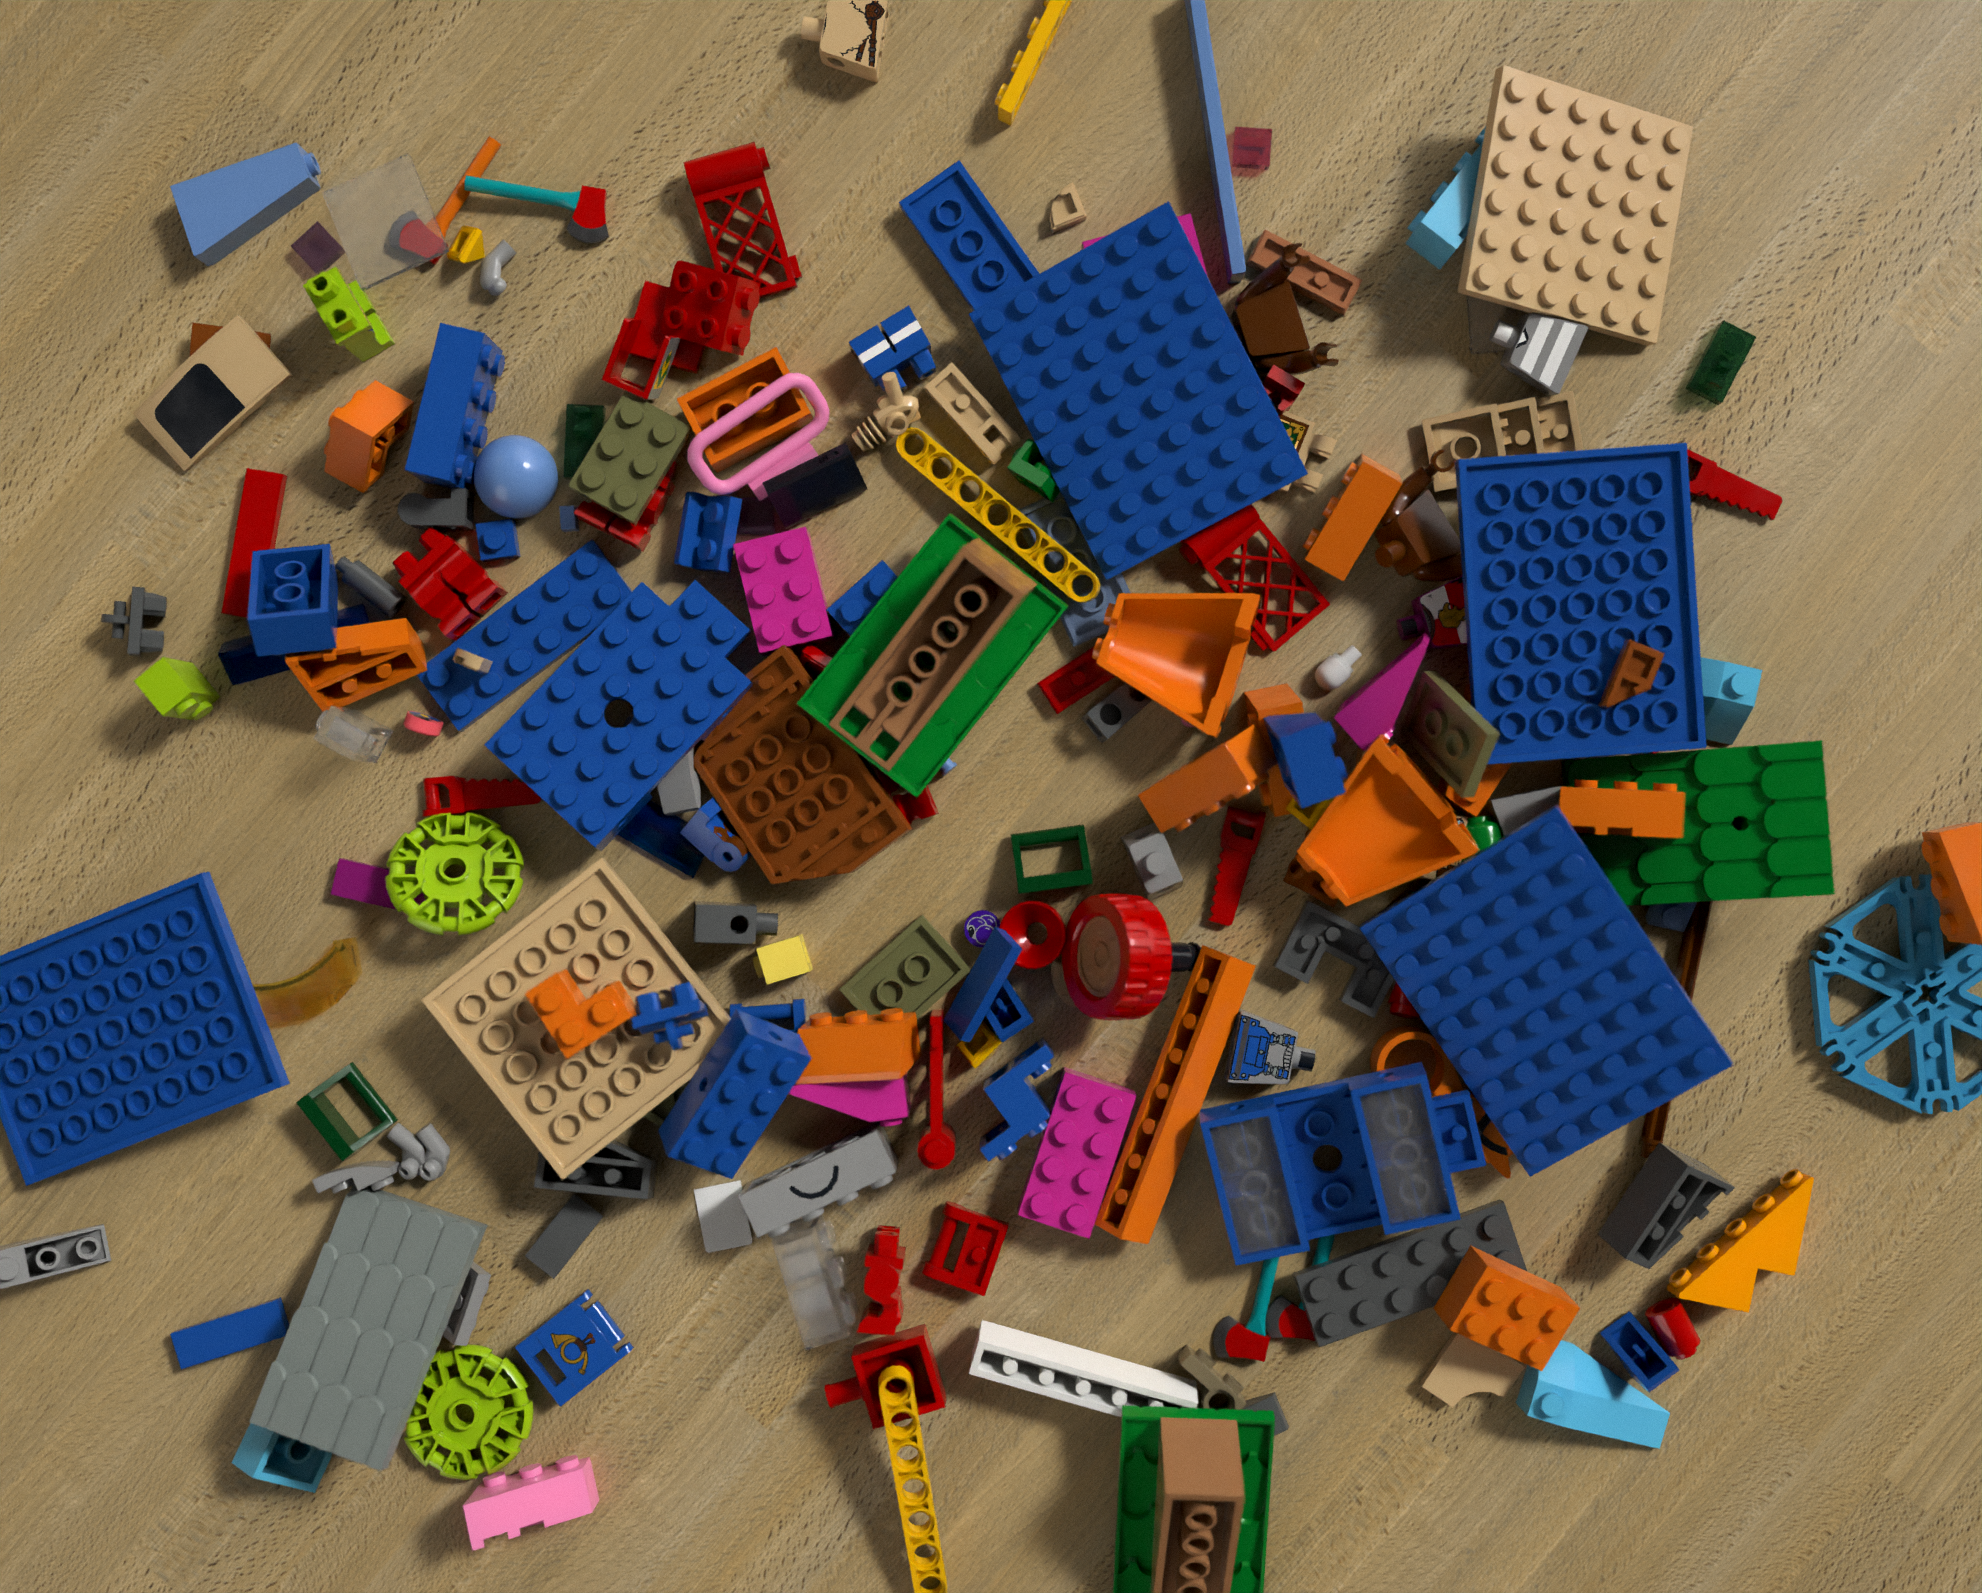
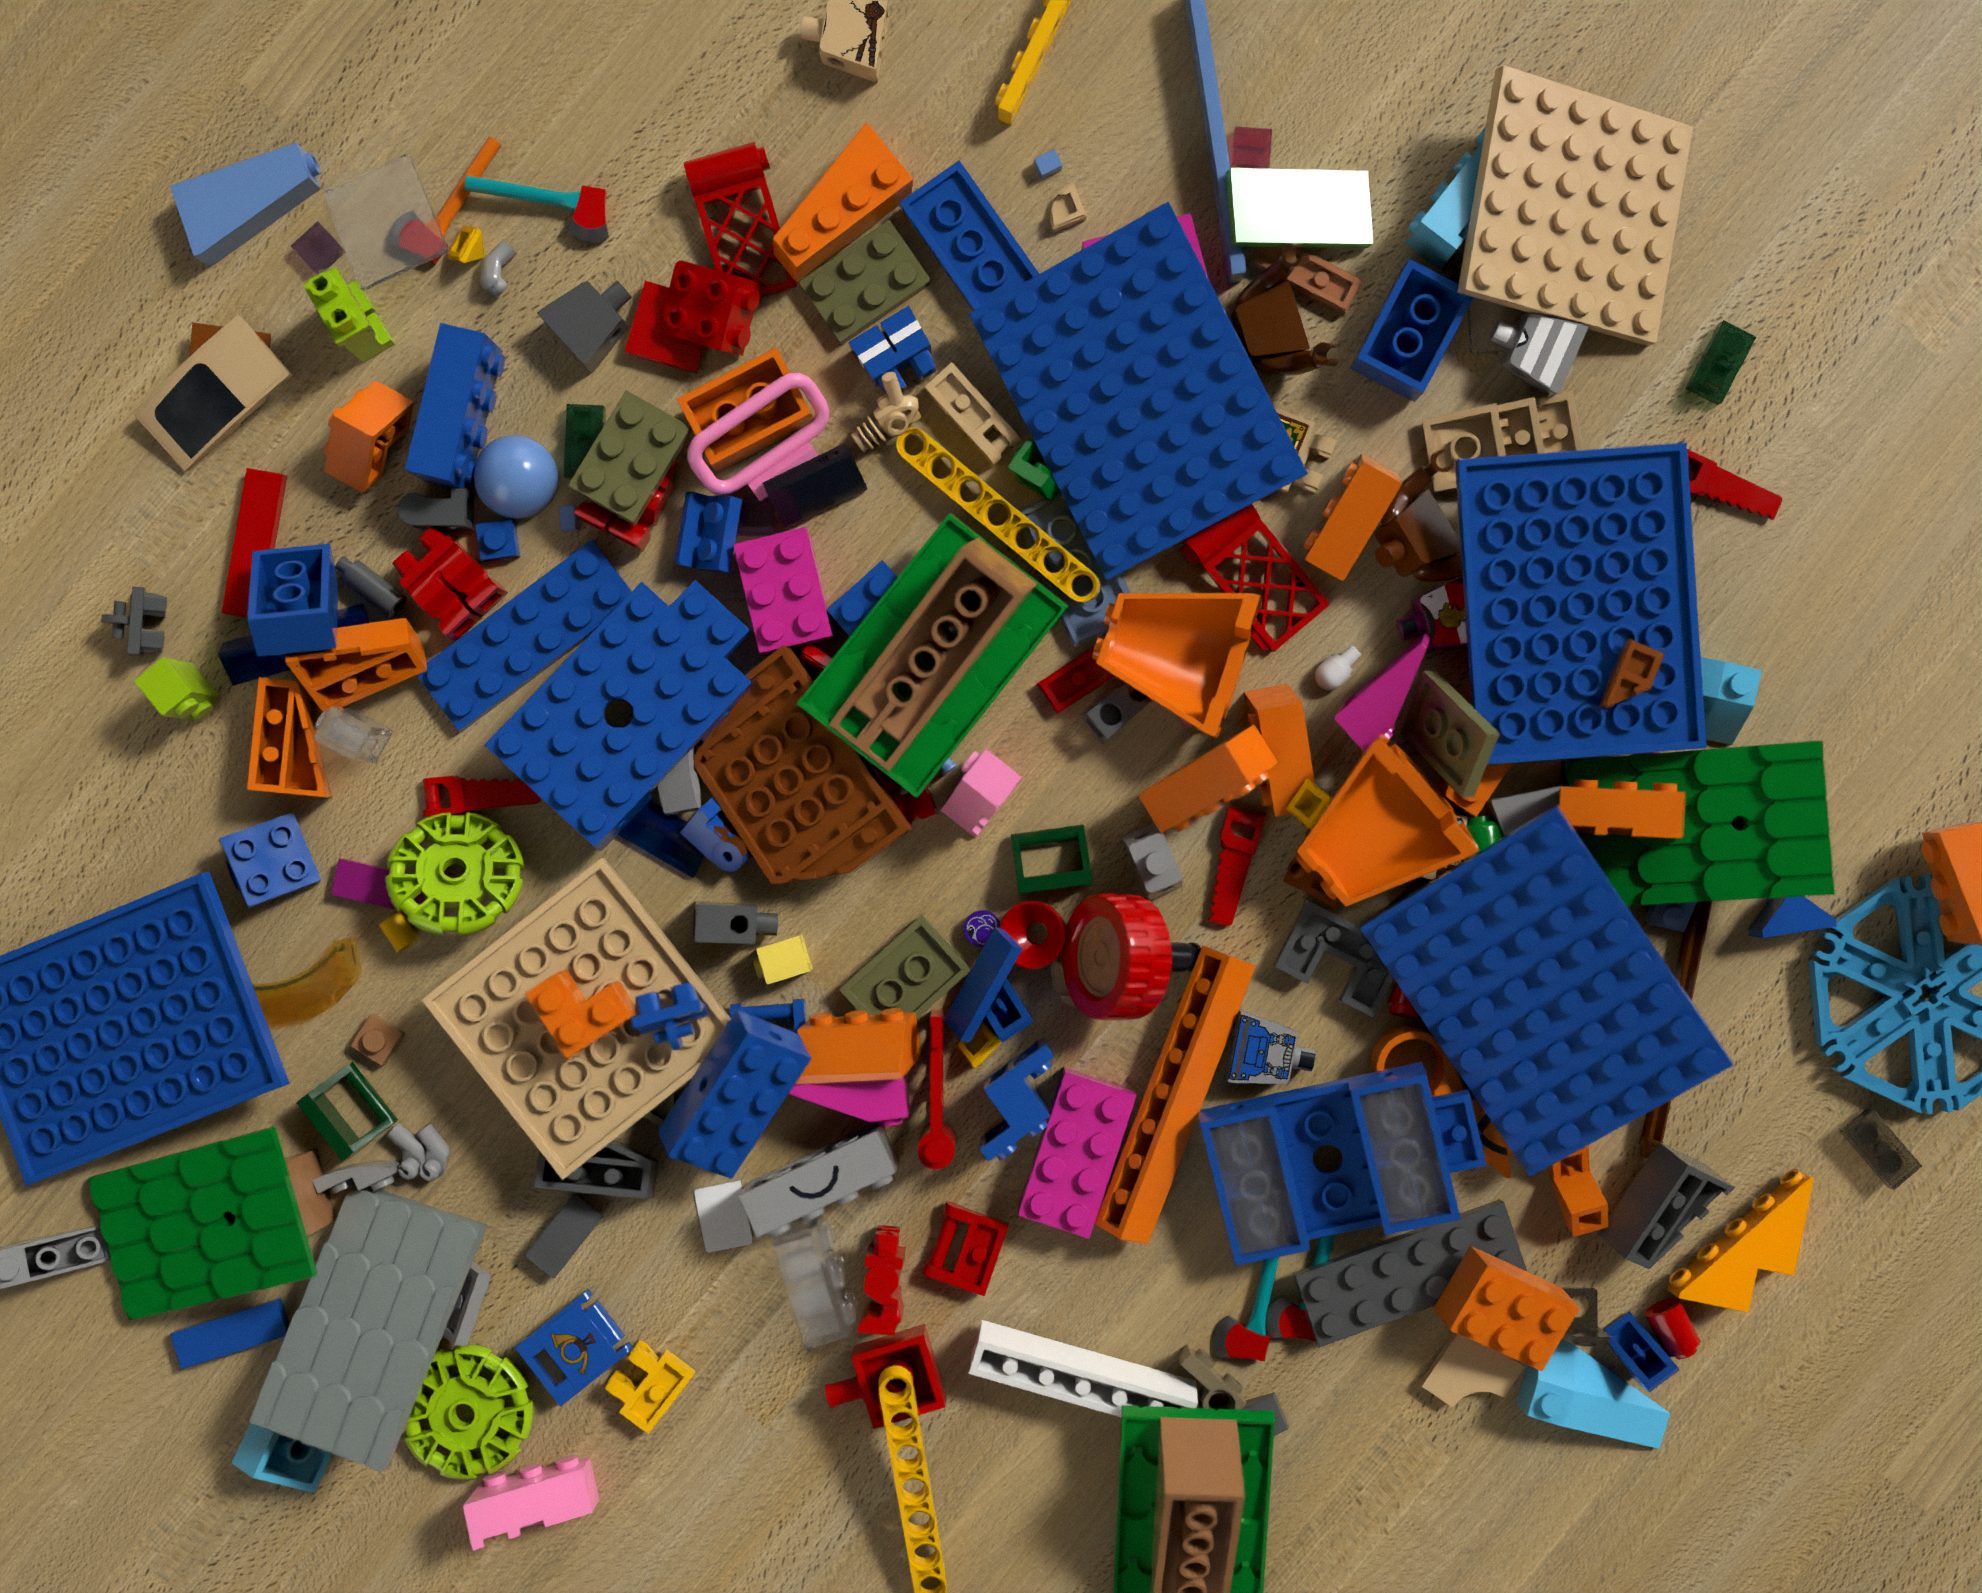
(211, 1222): none -> green piece
(269, 860): none -> blue plate
(283, 745): none -> orange wedge
(377, 1039): none -> medium nougat plate
(399, 932): none -> yellow hinge
(423, 724): coral tile -> none
(472, 661): tan tile -> none
(588, 321): none -> dark grey torso
(620, 355): red piece -> none
(656, 1391): none -> yellow plate
(844, 203): none -> orange wedge
(865, 282): none -> olive plate
(980, 791): none -> bright pink wedge
(1047, 164): none -> medium blue piece
(1282, 389): red tile -> none
(1299, 207): none -> tile
(1306, 756): blue slope -> none
(1411, 331): none -> blue brick
(1578, 1194): none -> orange brick
(1585, 1329): none -> clear smoke bracket
(1789, 916): none -> blue slope
(1881, 1148): none -> clear smoke plate

